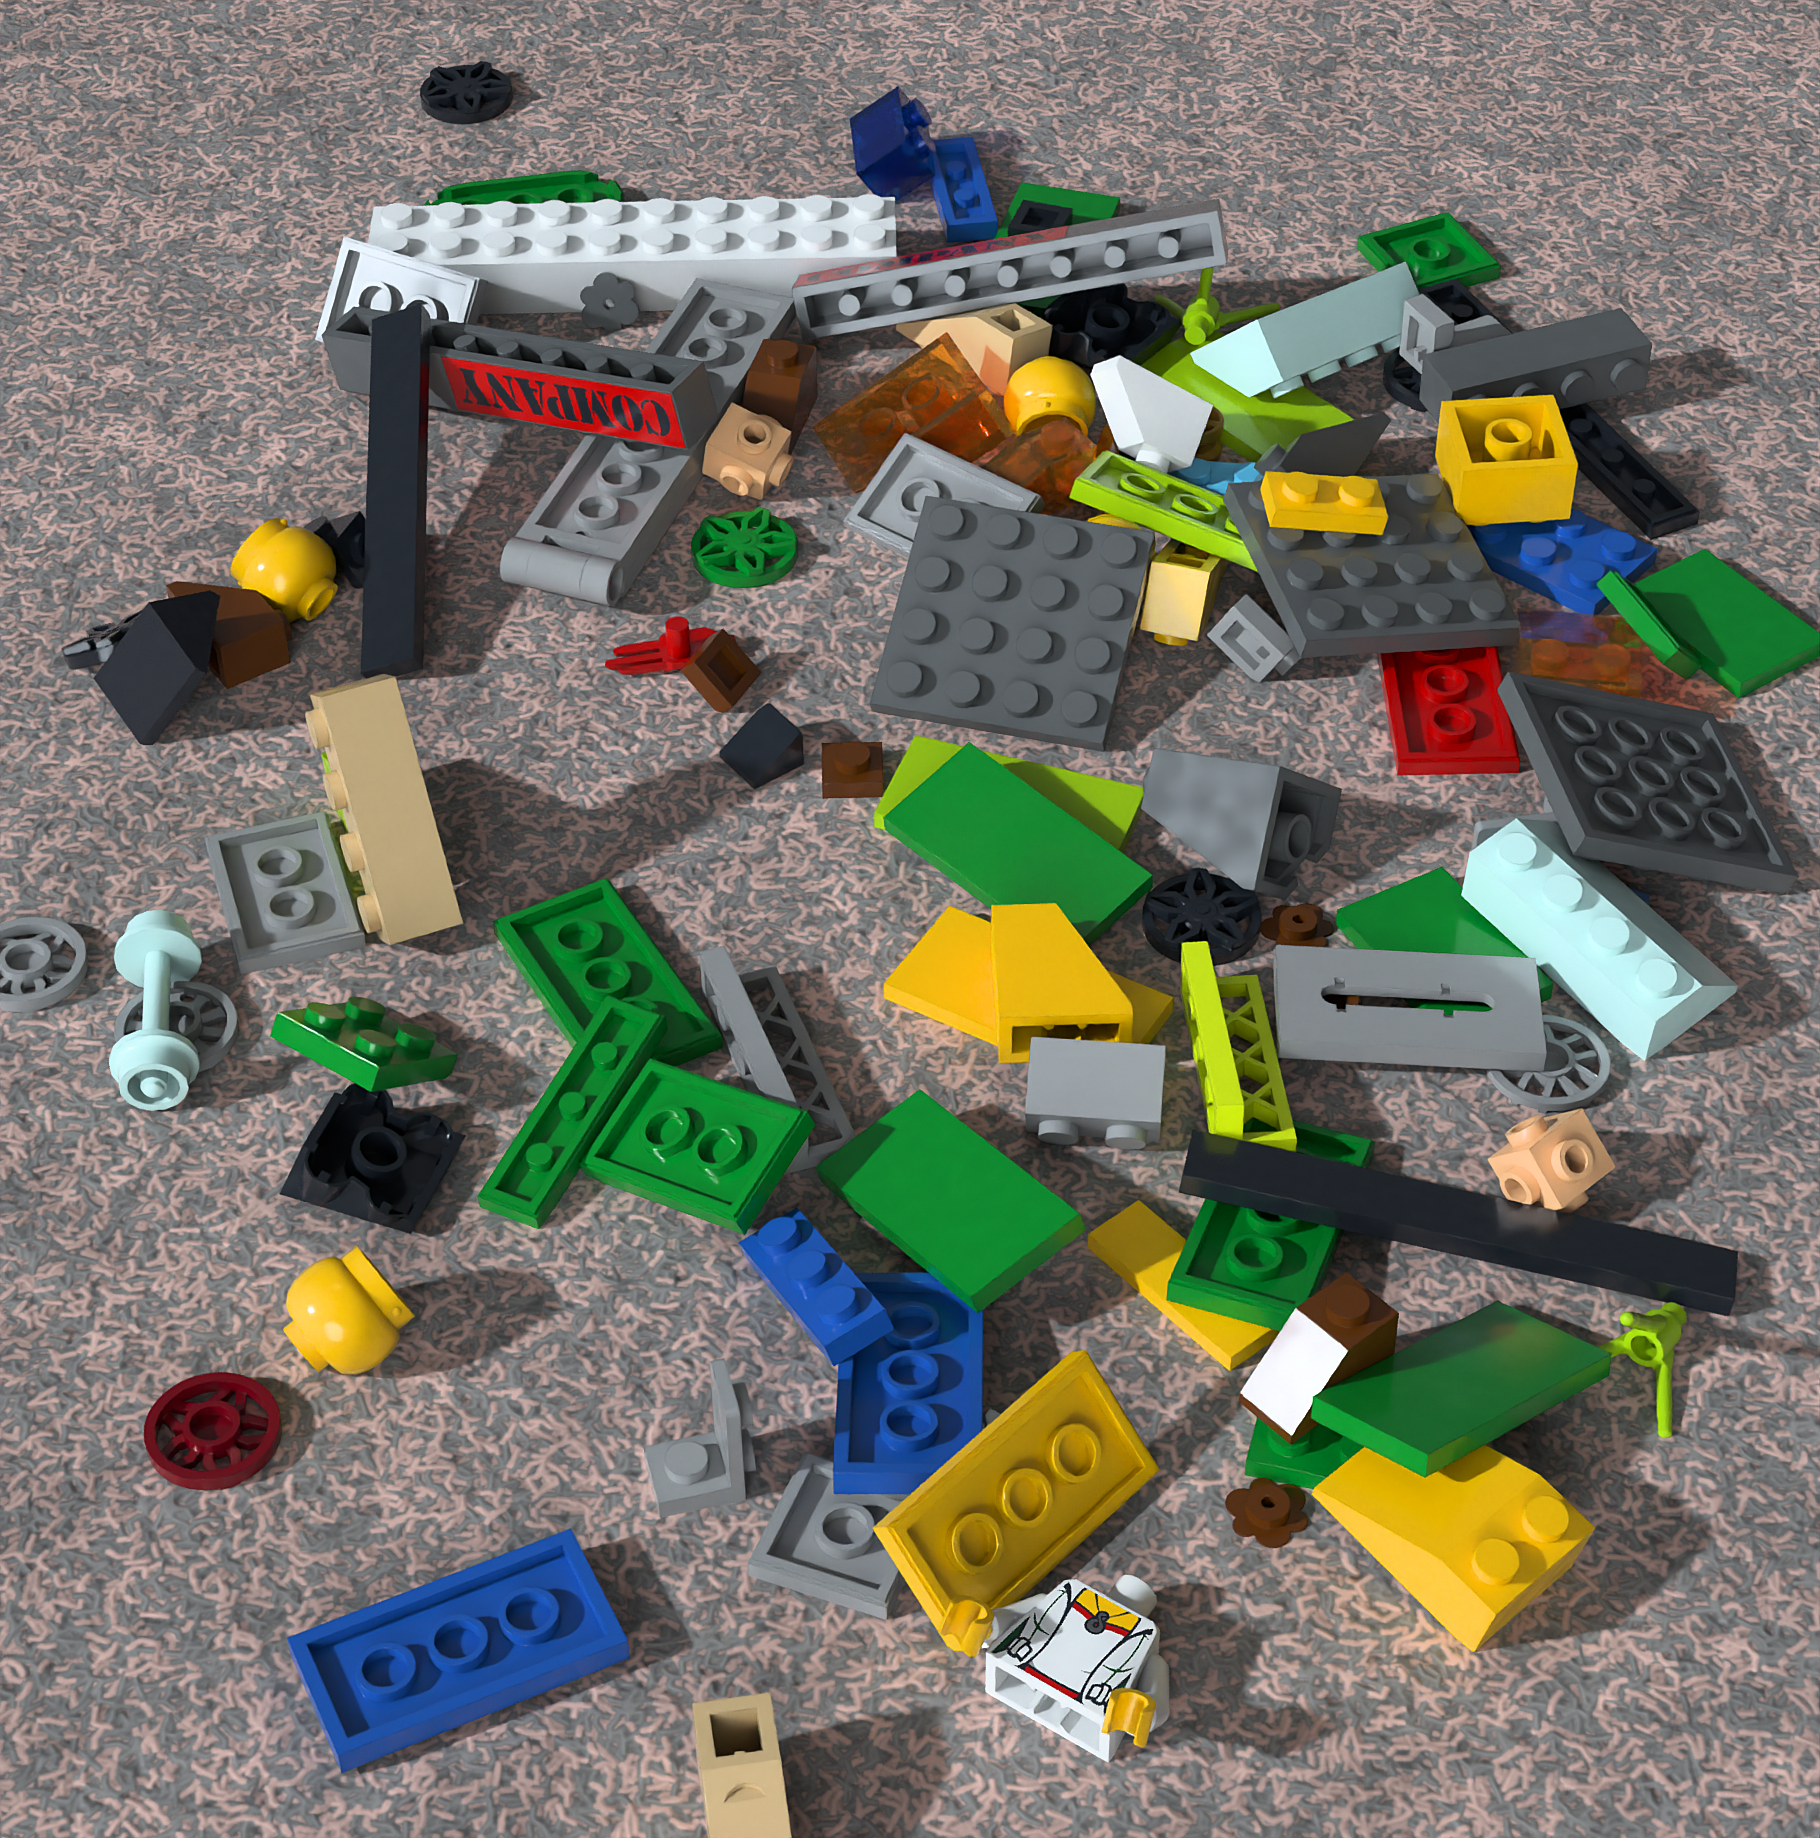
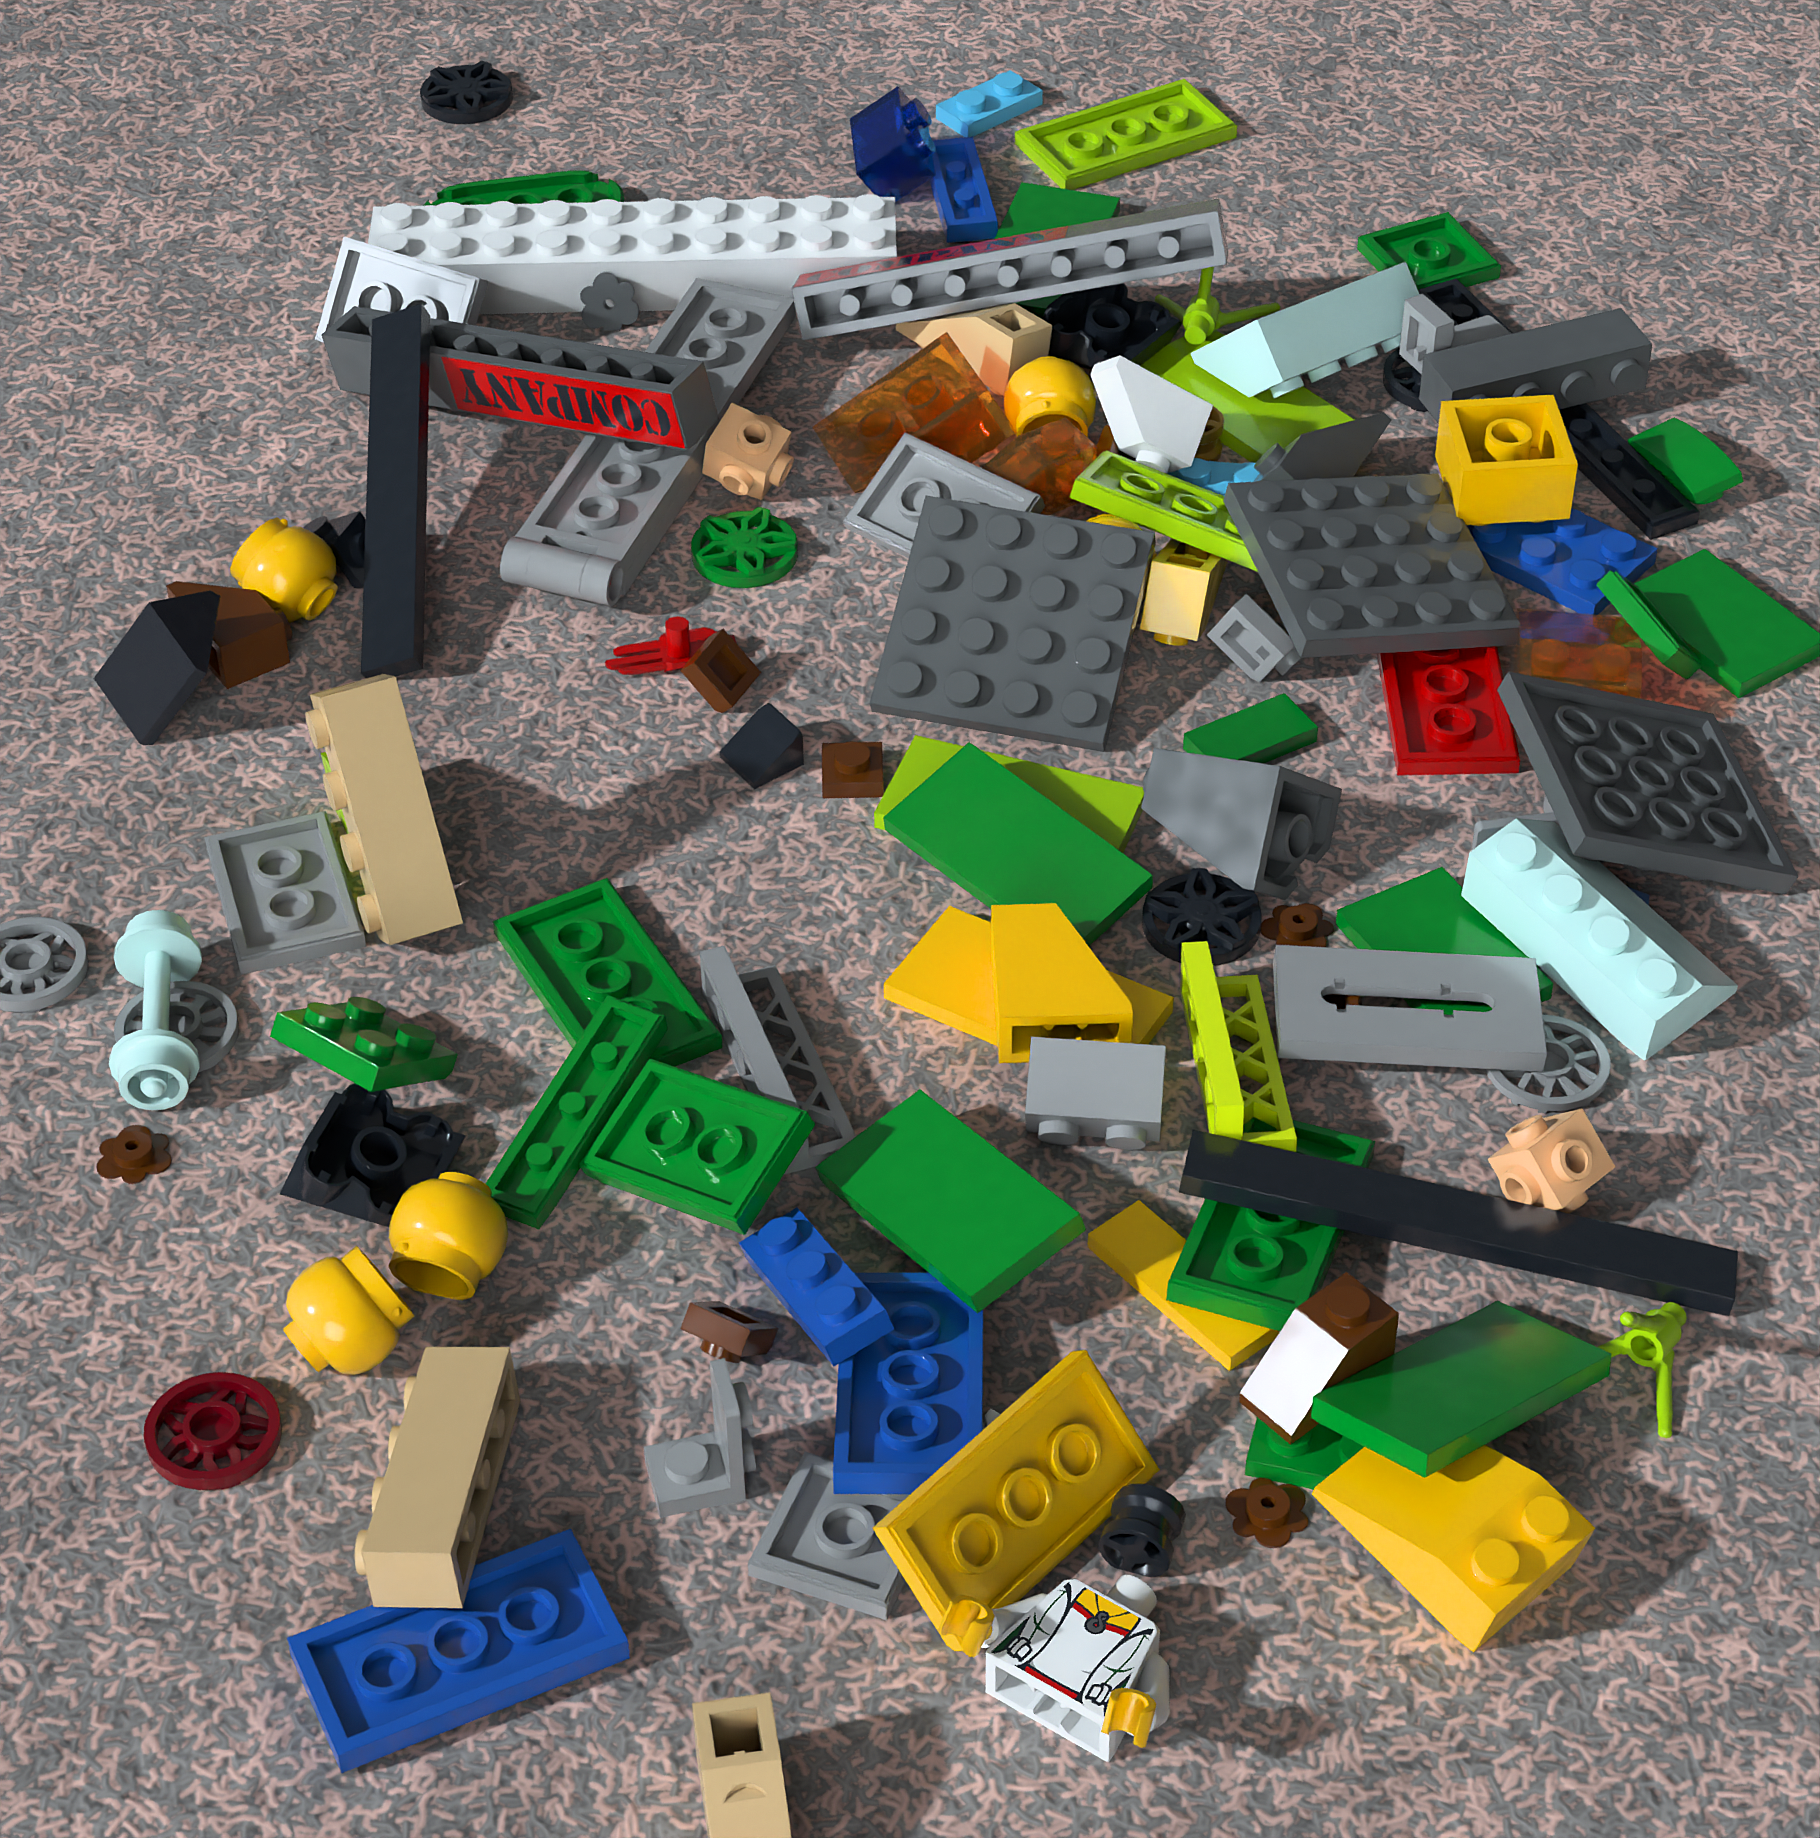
(98, 644): black wheel -> none
(134, 1155): none -> reddish brown plant
(439, 1478): none -> tan brick
(447, 1236): none -> yellow piece
(728, 1331): none -> reddish brown plate
(783, 384): reddish brown slope -> none
(989, 104): none -> medium azure plate
(1039, 216): black tile -> none
(1125, 134): none -> lime tile
(1142, 1530): none -> black wheel
(1255, 732): none -> green tile
(1323, 503): yellow plate -> none
(1688, 460): none -> green slope

